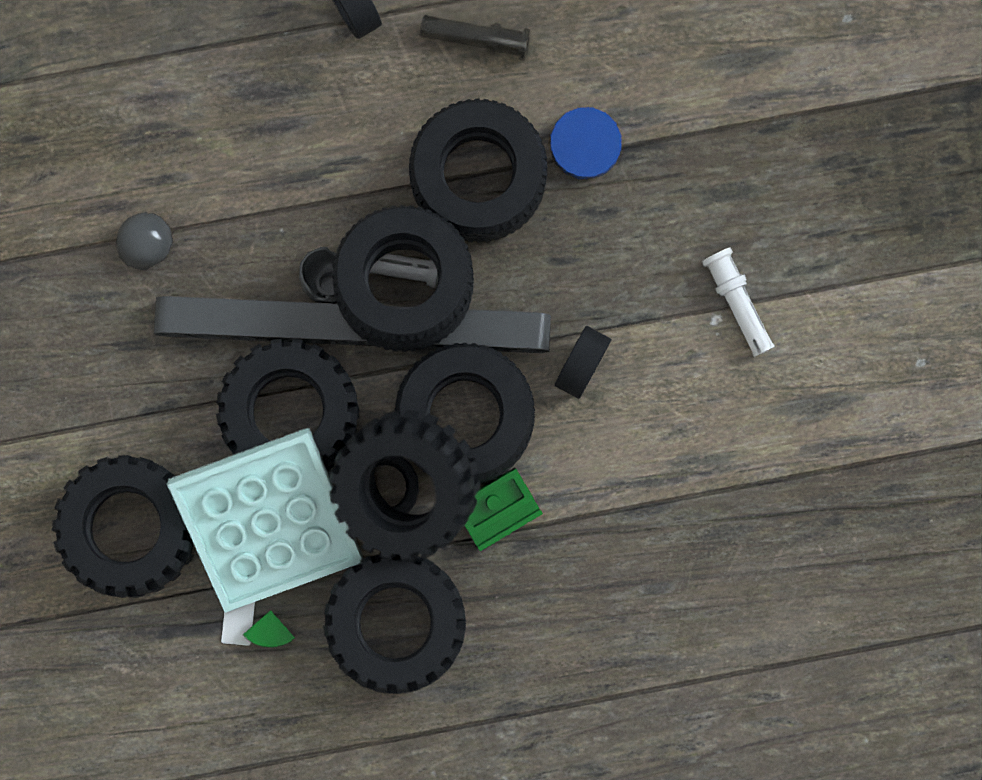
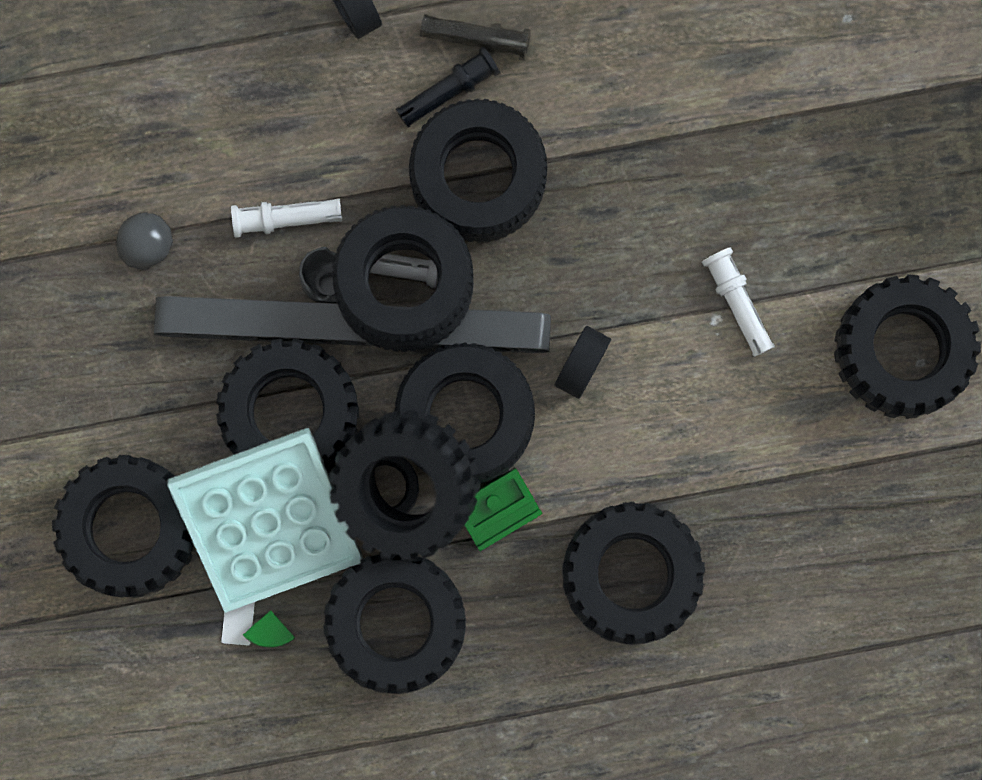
(268, 217): none -> white pin
(462, 78): none -> black pin
(585, 143): blue tile -> none
(683, 567): none -> black tyre
(941, 313): none -> black tyre

